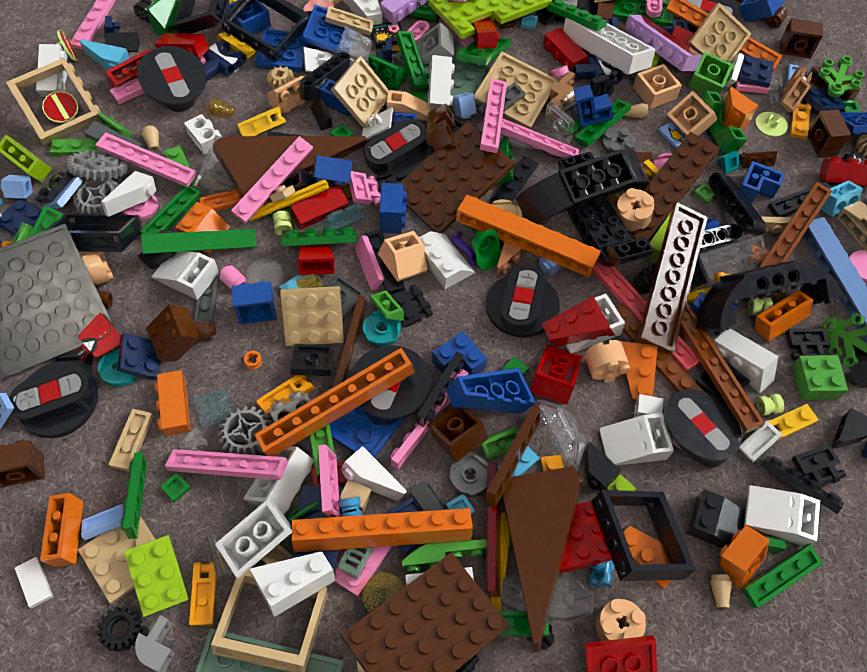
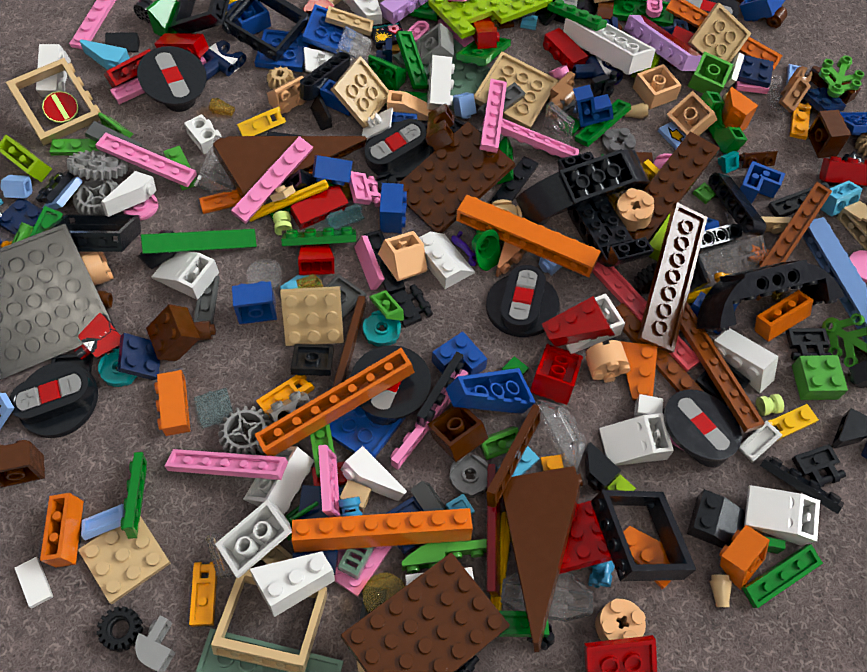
(64, 41): piece -> none
(110, 27): dark blue tile -> none
(131, 439): tan plate -> none
(151, 137): tan cone -> none
(156, 575): lime plate -> none
(173, 211): green plate -> none
(175, 487): green tile -> none
(193, 439): clear tile -> none
(201, 219): orange slope -> none
(231, 276): bright pink brick -> none
(236, 45): yellow plate -> none
(252, 366): orange bush -> none
(341, 130): green tile -> none
(758, 305): yellowish green wheel -> none
(771, 124): yellowish green piece -> none
(801, 38): reddish brown brick -> none
(852, 106): green tile -> none

